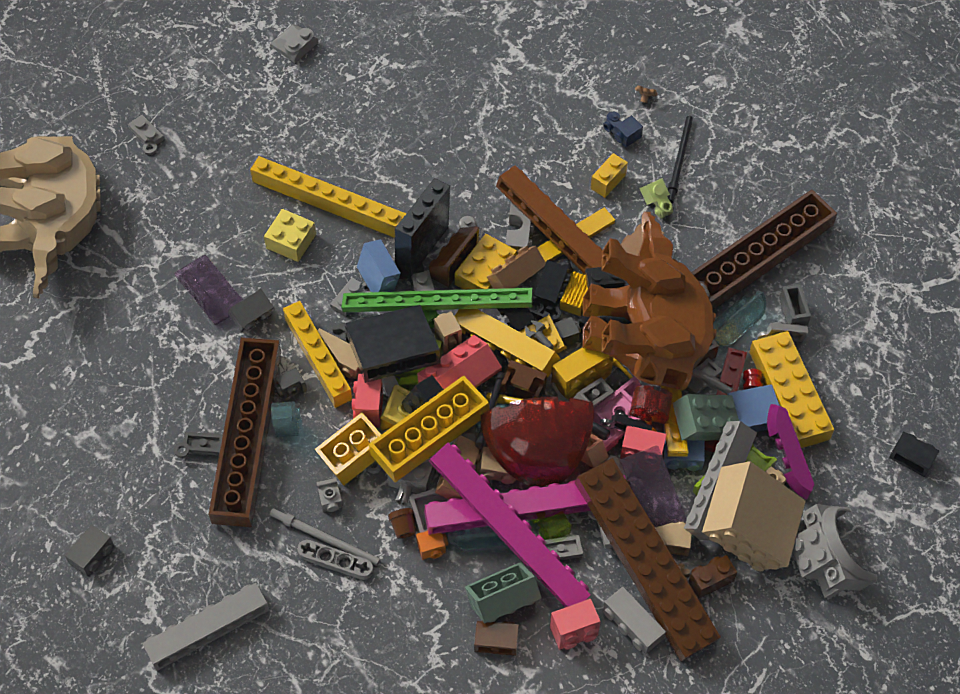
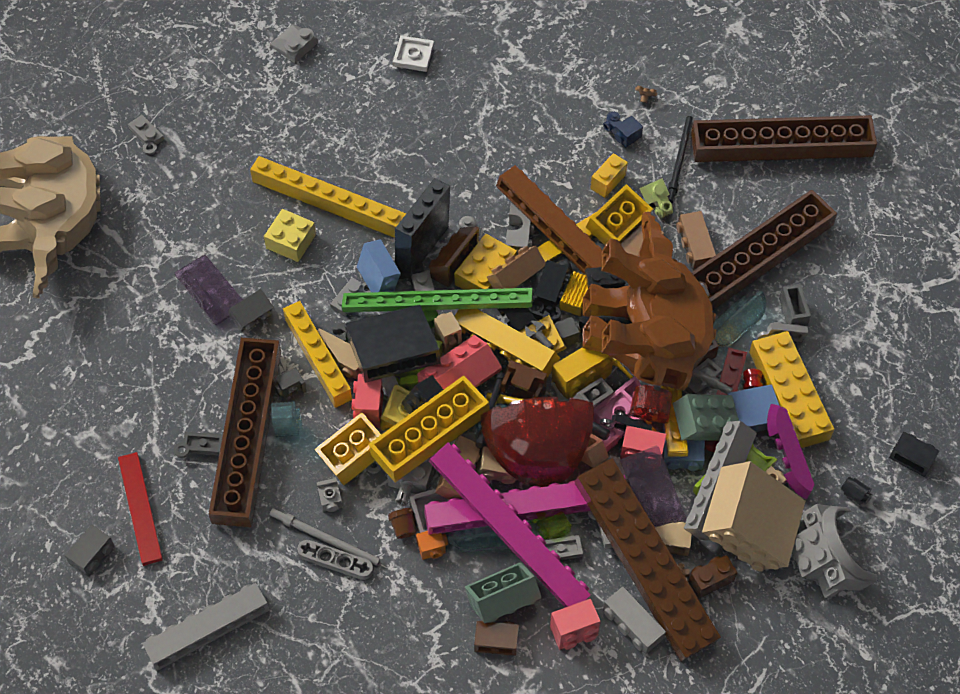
(140, 509): none -> red tile
(413, 53): none -> white plate
(618, 216): none -> yellow brick
(695, 239): none -> medium nougat brick
(783, 138): none -> reddish brown brick
(856, 491): none -> black brick

